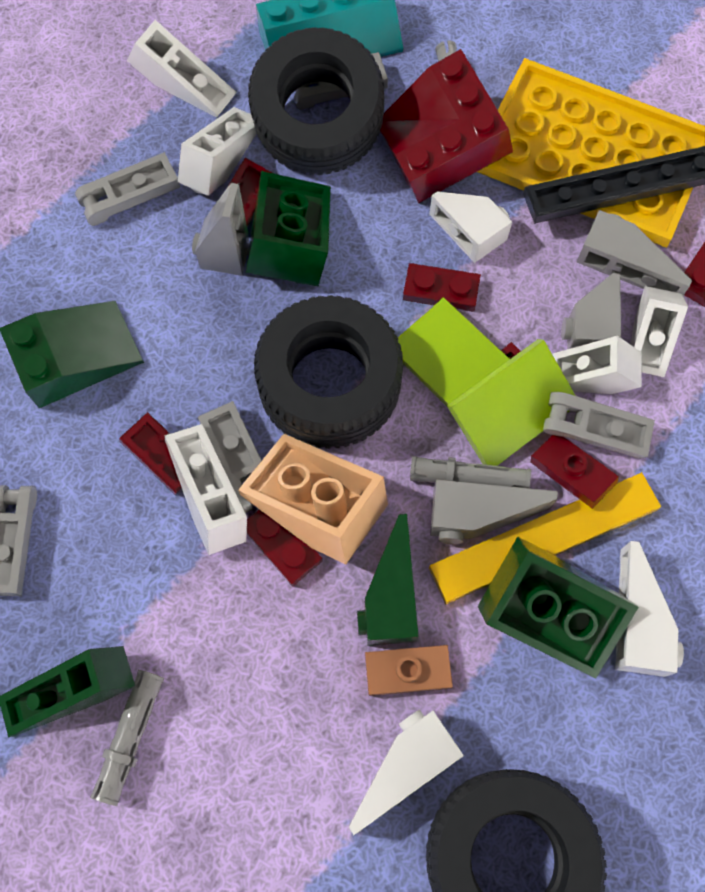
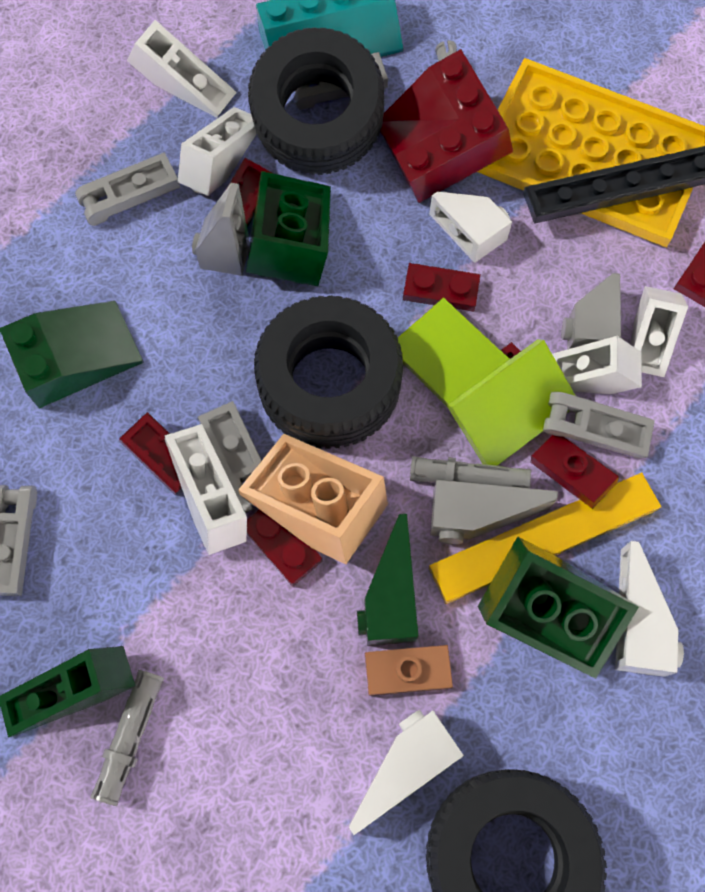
(624, 249): light grey slope -> none

